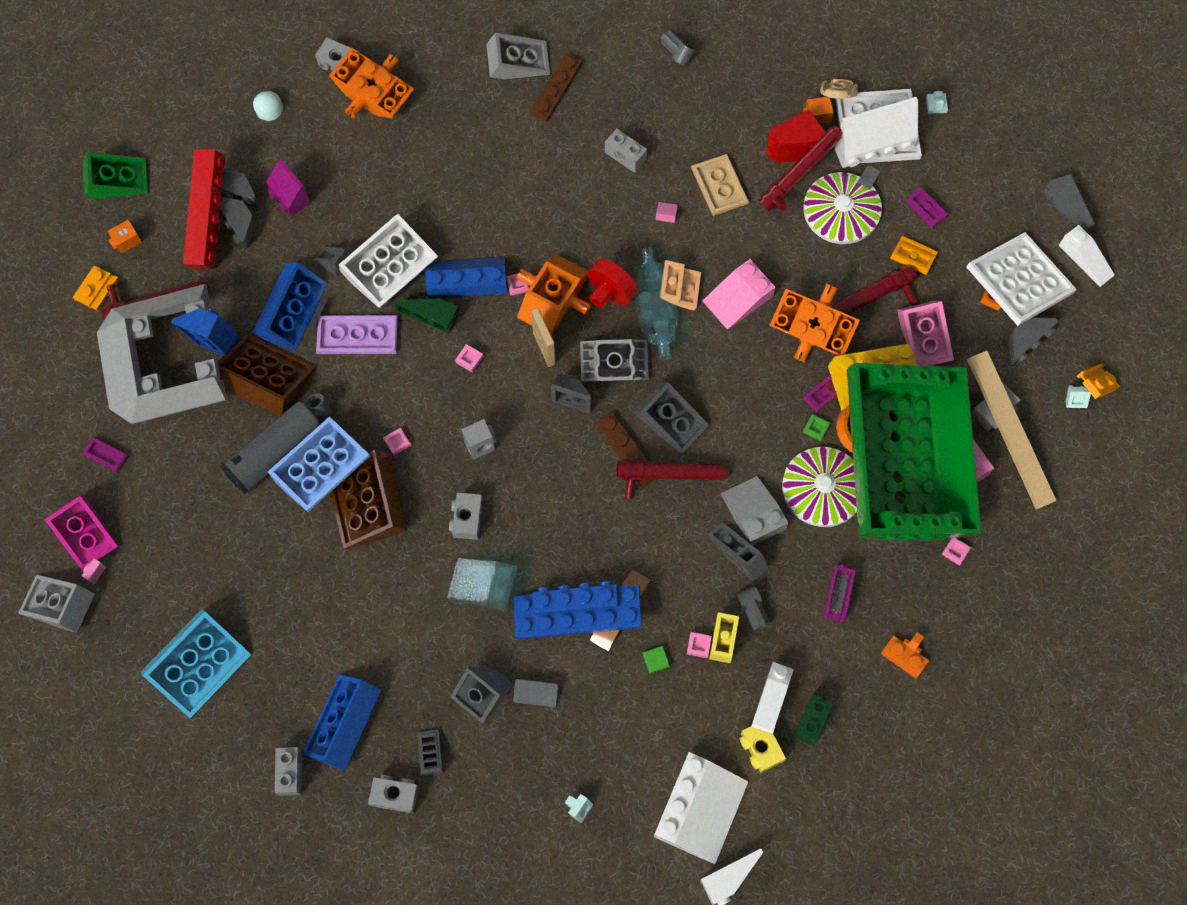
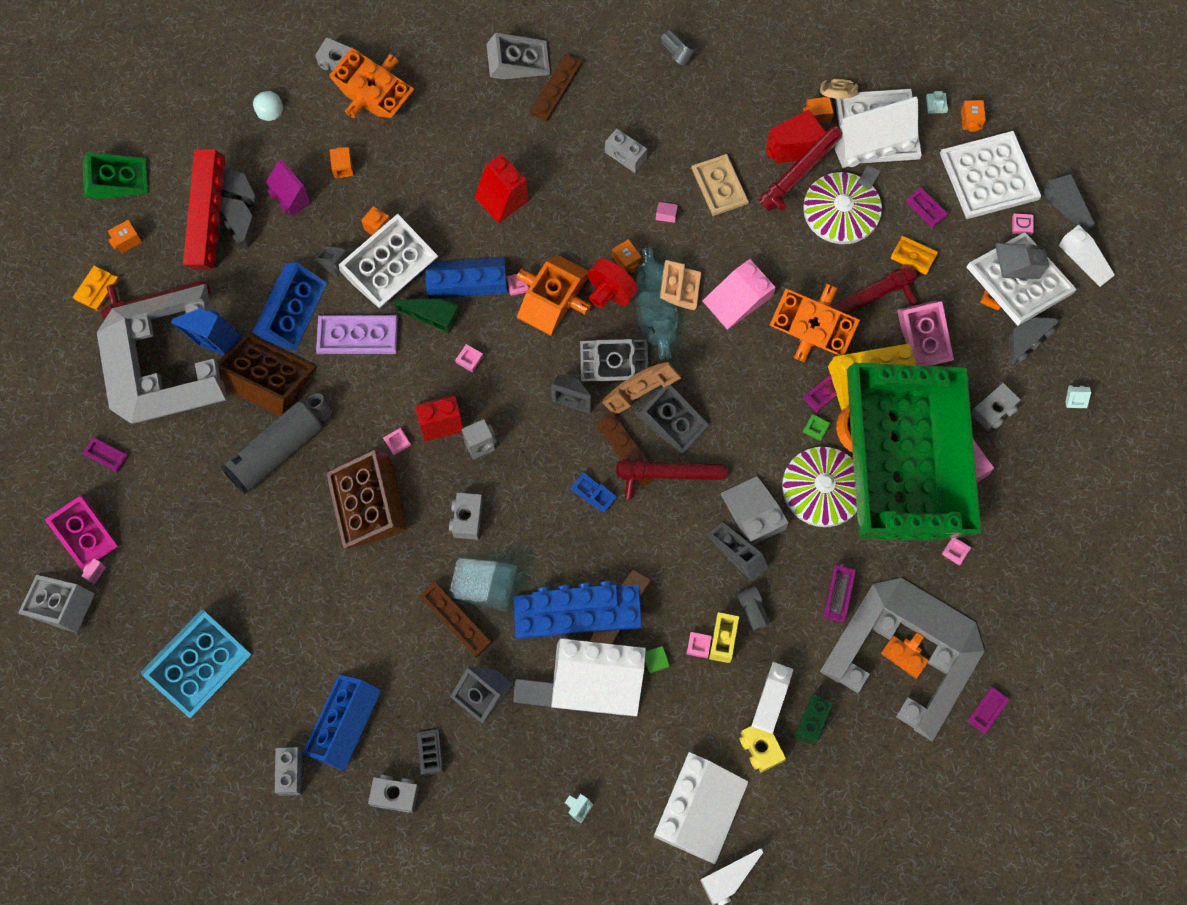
(317, 313): flat silver sticker -> none
(318, 464): light blue slope -> none
(341, 162): none -> orange brick
(374, 220): none -> orange brick
(439, 417): none -> red slope
(455, 619): none -> reddish brown plate
(501, 189): none -> red slope
(543, 337): tan tile -> none
(593, 493): none -> blue slope
(598, 677): none -> white slope
(627, 256): none -> orange brick
(640, 384): none -> medium nougat slope
(953, 633): none -> light grey slope
(973, 115): none -> orange brick
(988, 710): none -> magenta tile
(990, 174): none -> white plate
(1011, 430): tan tile -> none
(1021, 260): none -> dark grey slope
(1022, 223): none -> bright pink tile
(1098, 381): light orange plate -> none

